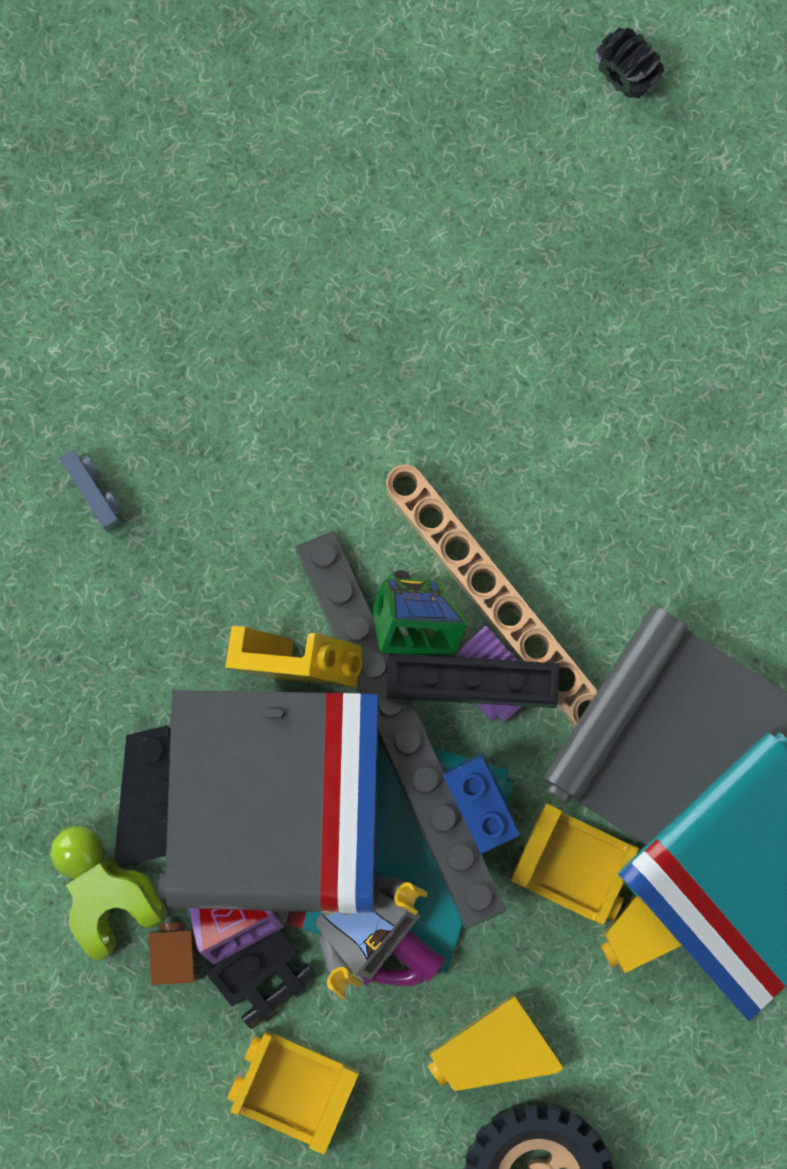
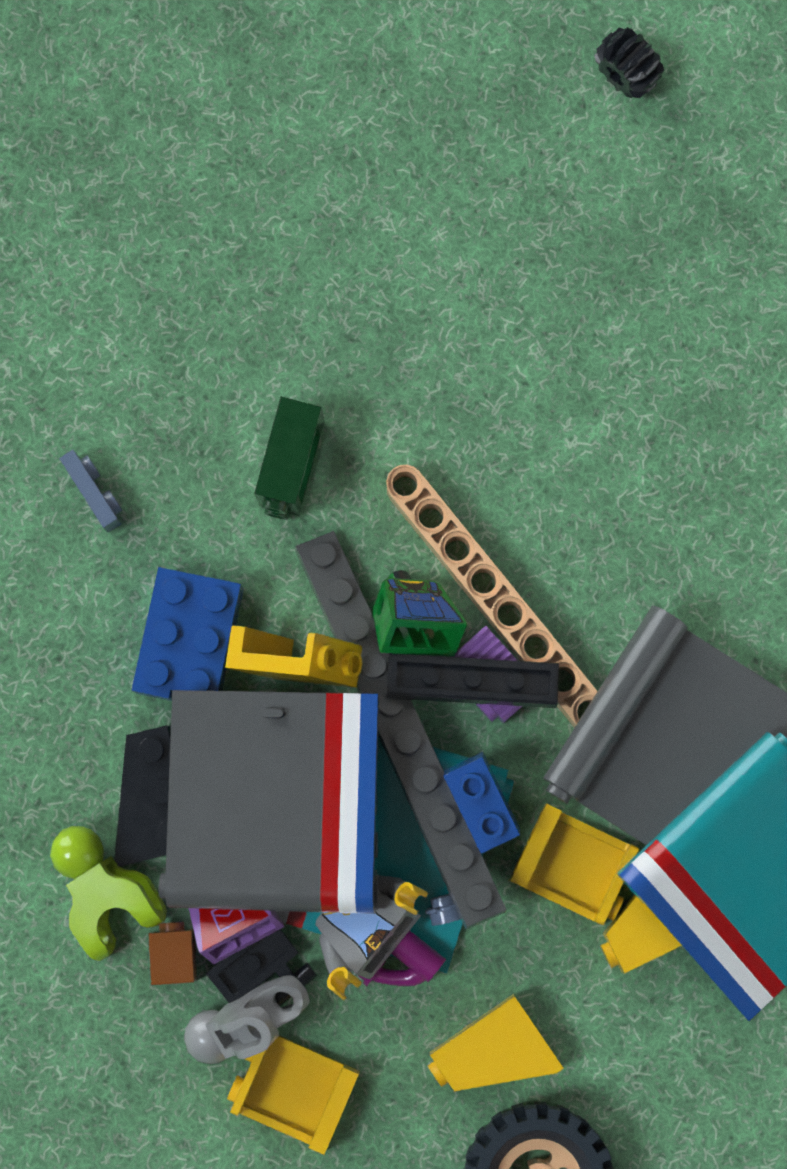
(186, 634): none -> blue piece
(245, 1024): none -> light grey piece
(289, 458): none -> dark green window
(442, 910): none -> sand blue plate

